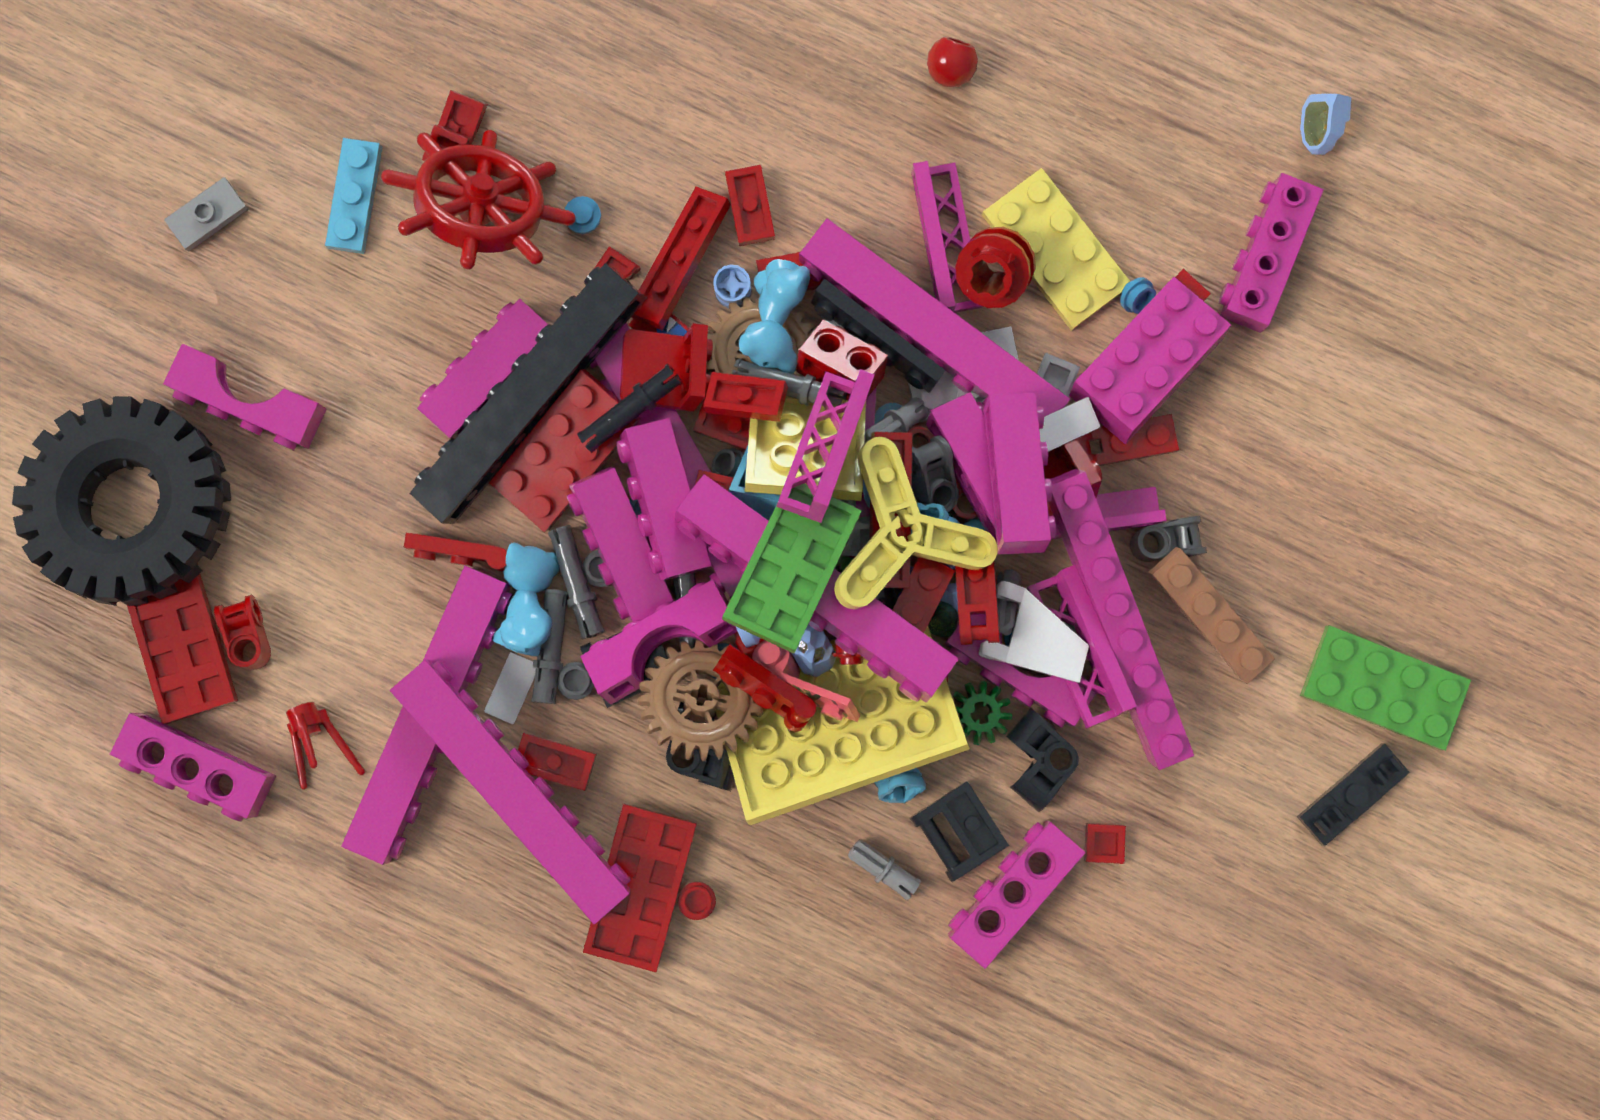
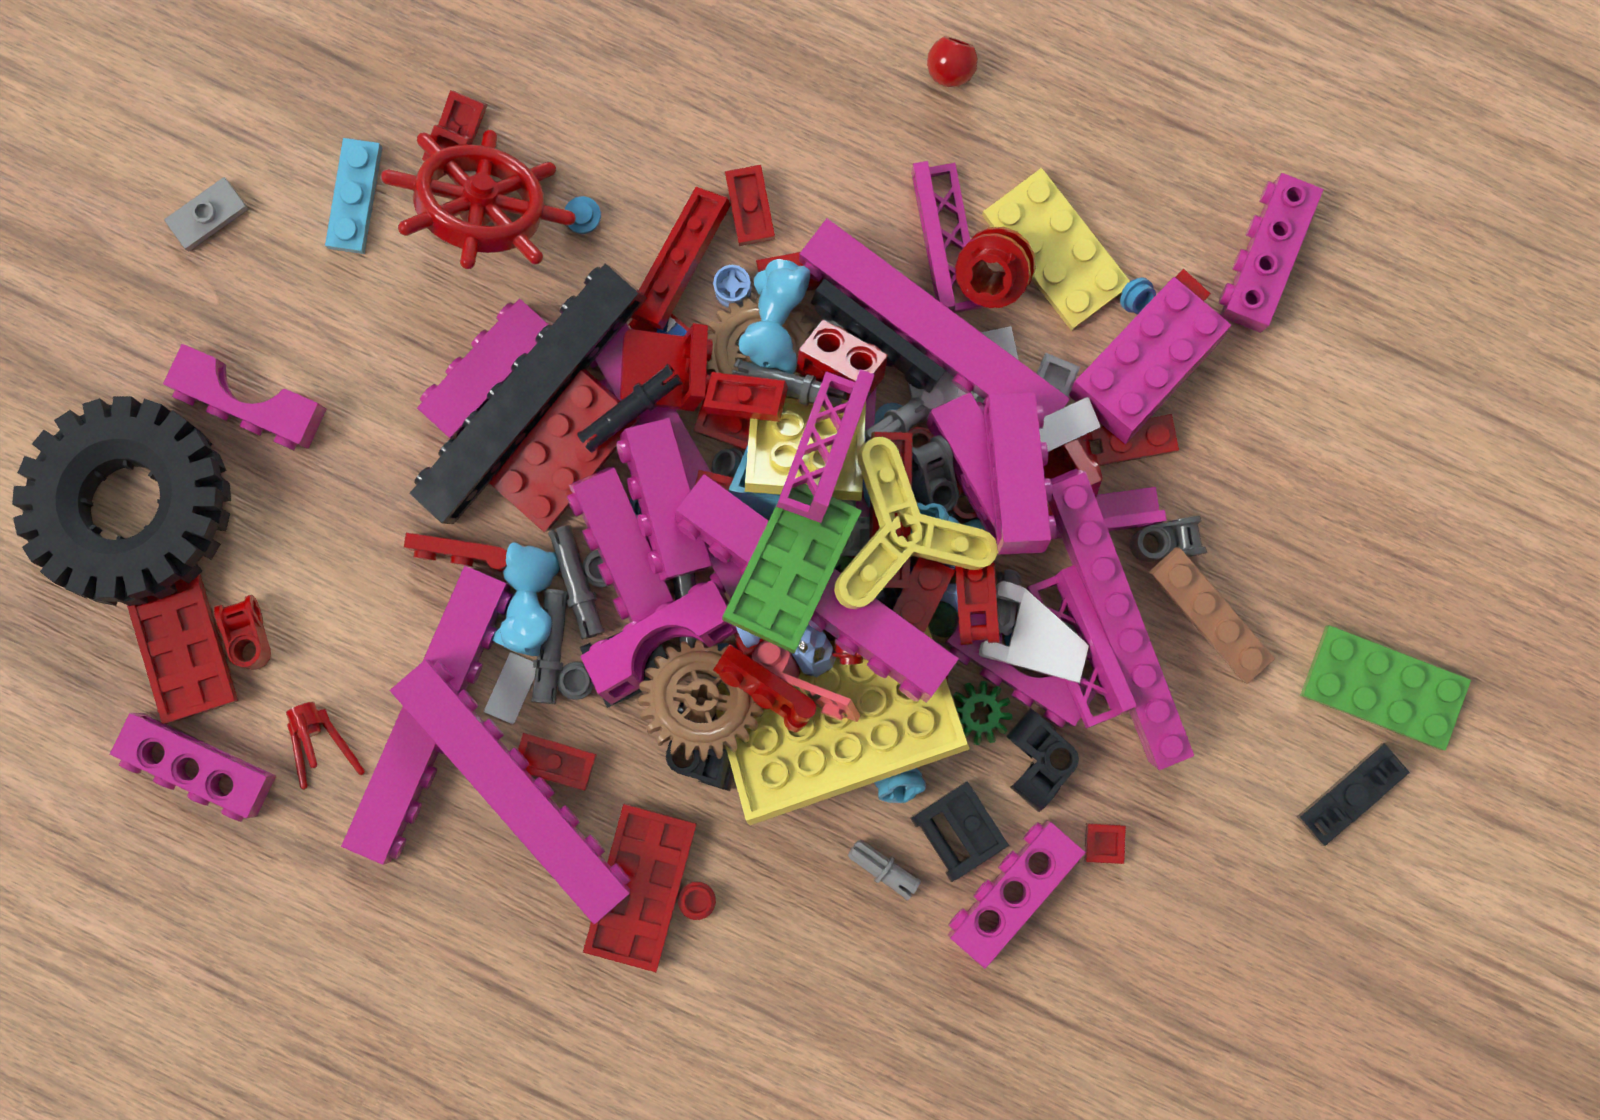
(618, 261): red tile -> none
(1324, 121): light blue rock -> none

